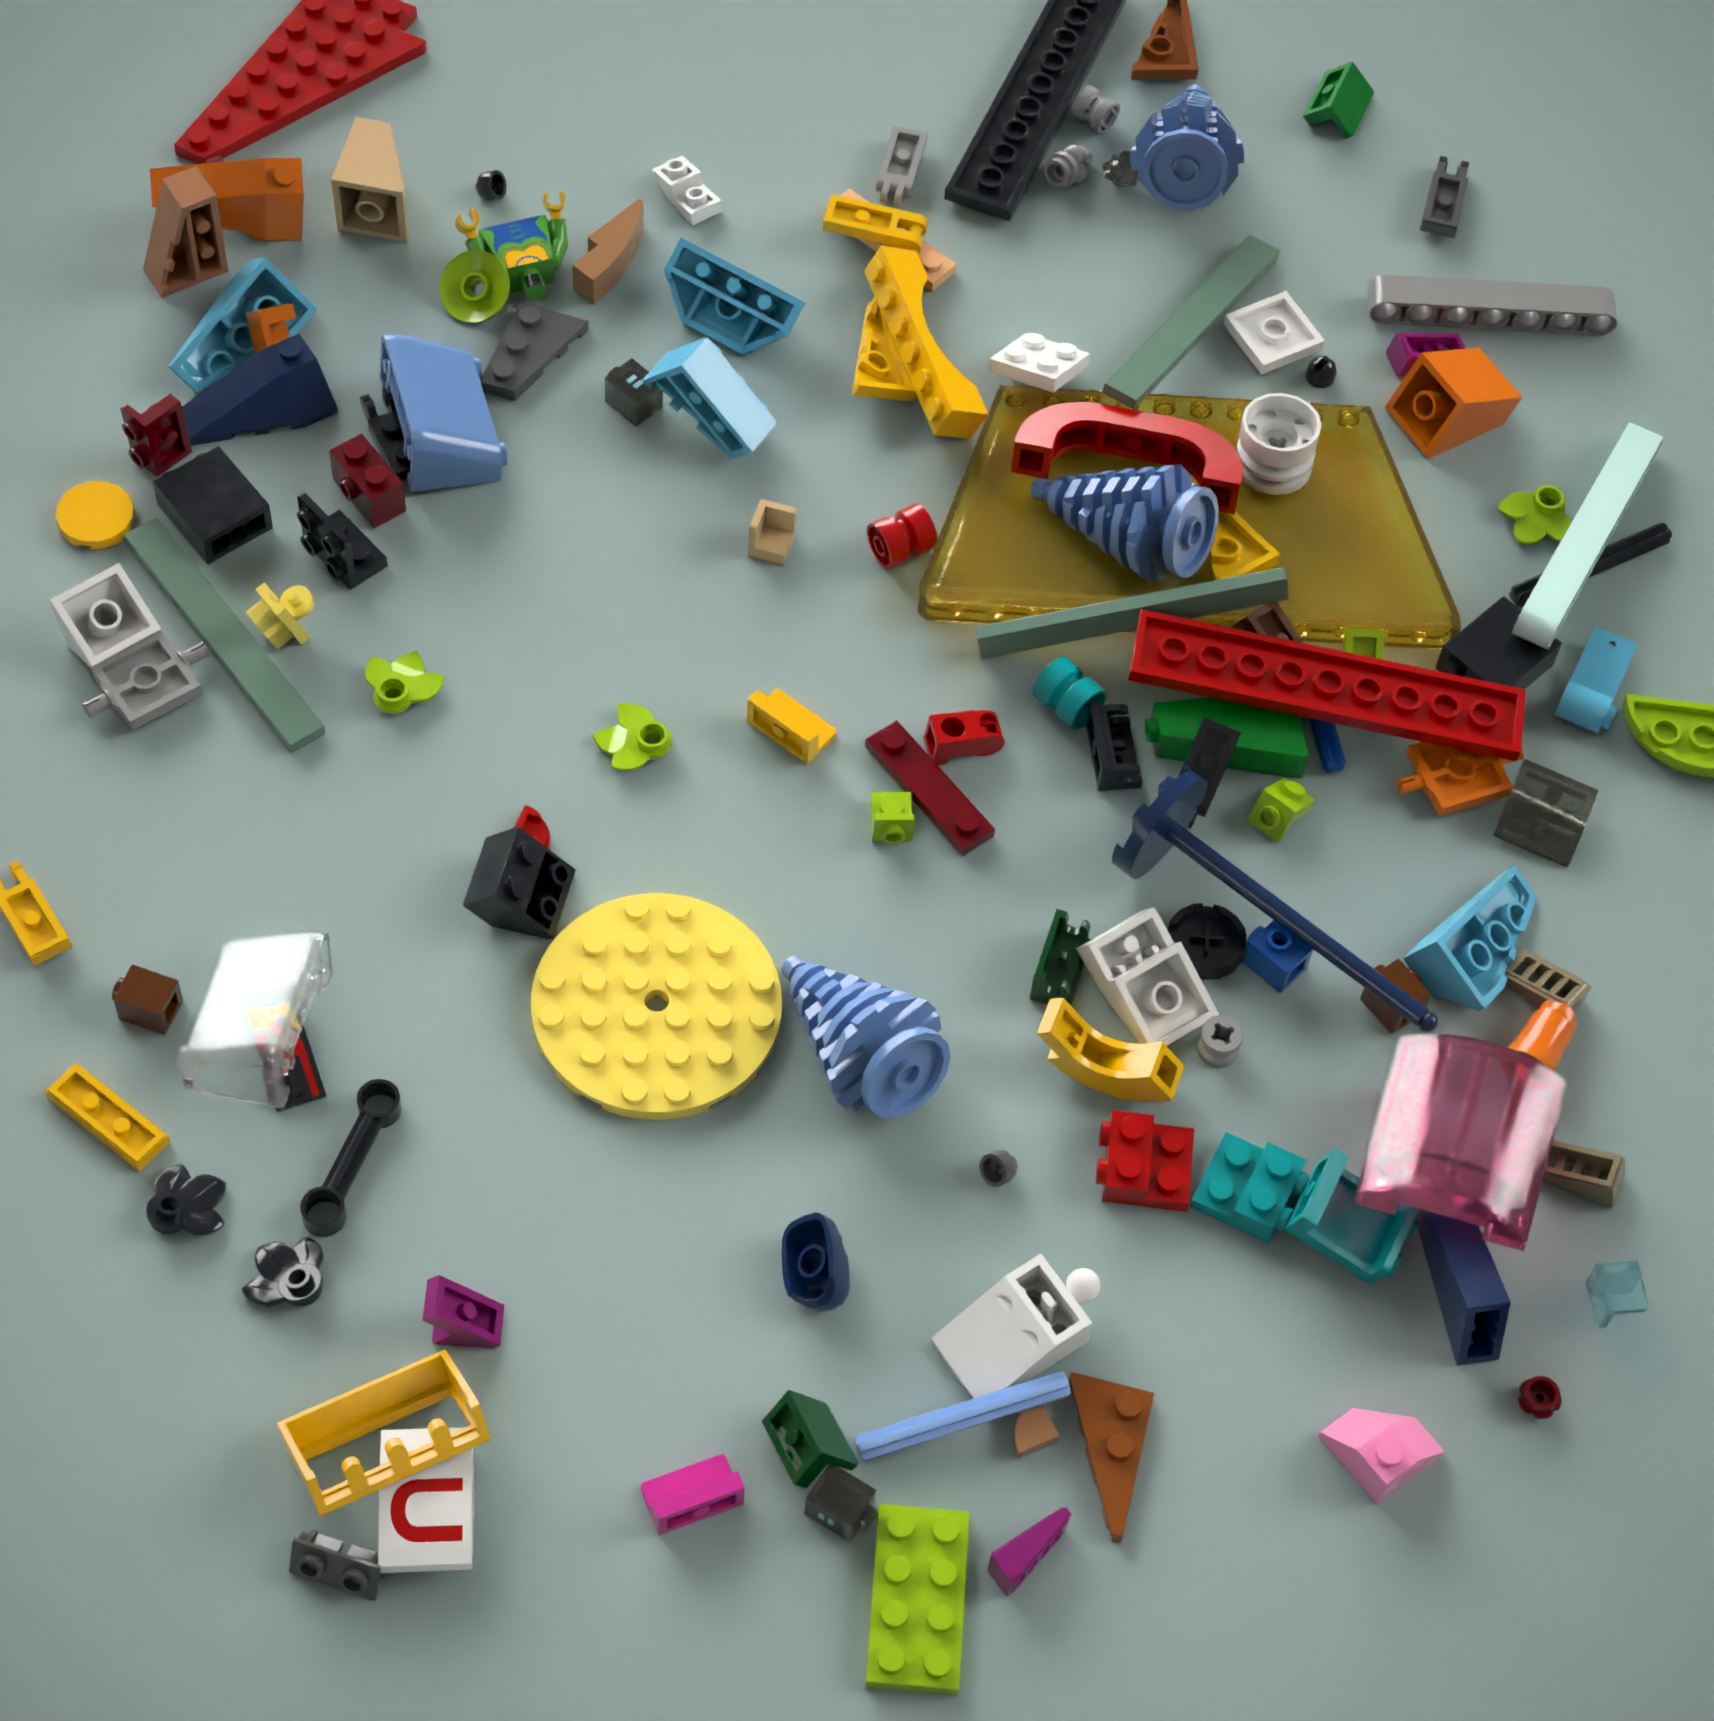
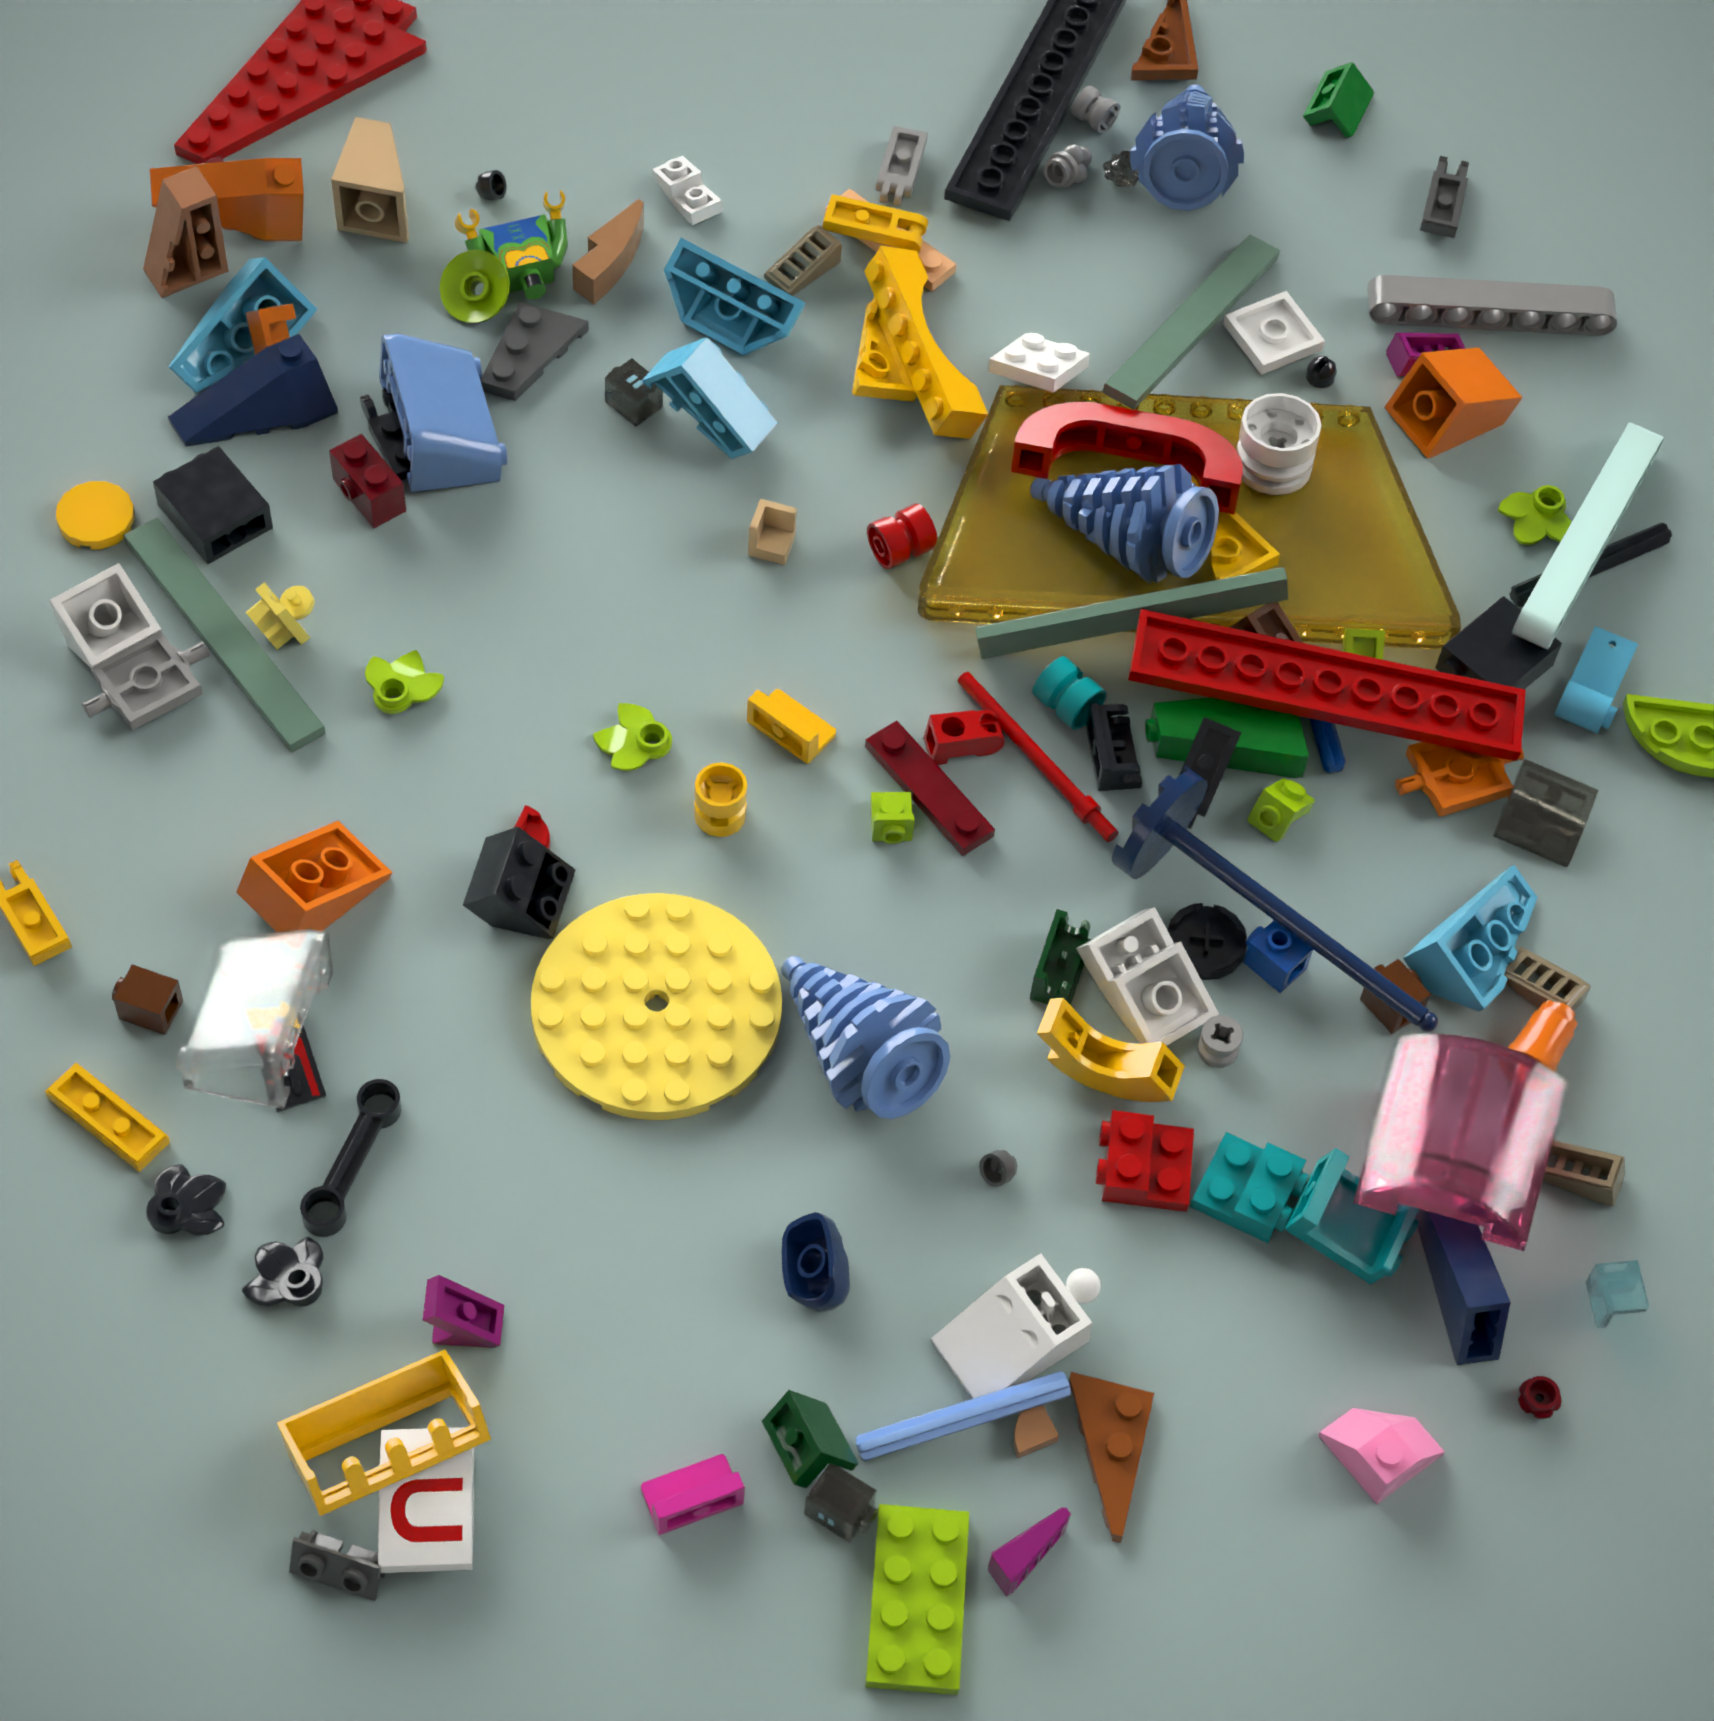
(157, 436): dark red bracket -> none
(311, 879): none -> orange slope
(338, 544): black bracket -> none
(720, 799): none -> yellow wheel
(816, 243): none -> dark tan slope
(1084, 806): none -> red bar

